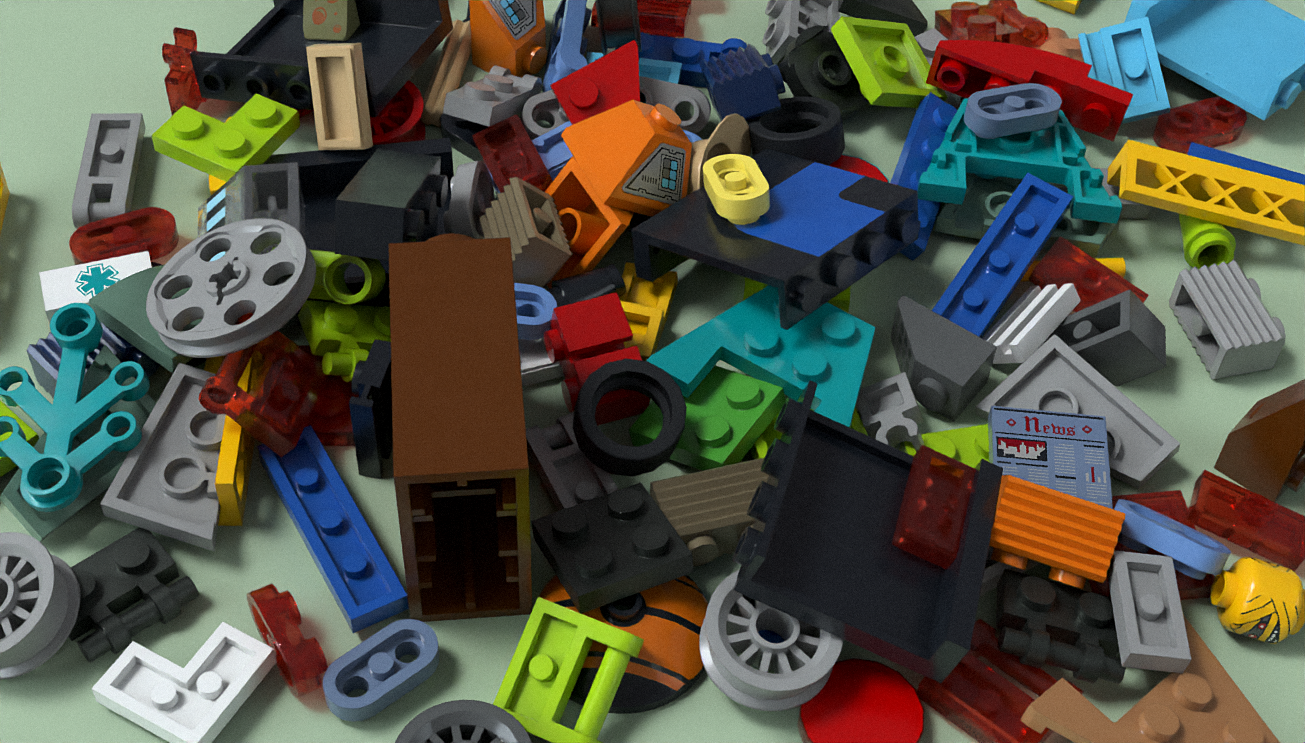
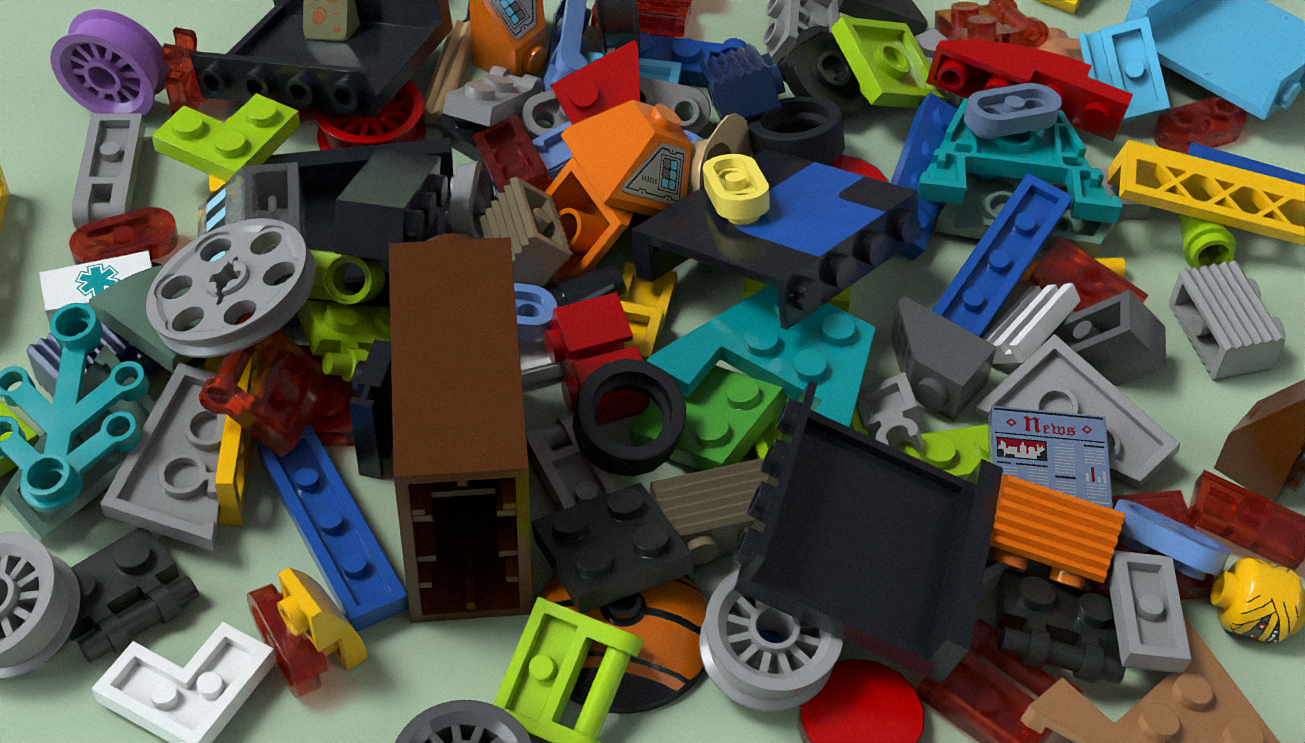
(109, 63): none -> medium lavender wheel
(312, 611): none -> yellow slope
(339, 96): tan tile -> none
(377, 669): sand blue plate -> none
(934, 507): clear red plate -> none

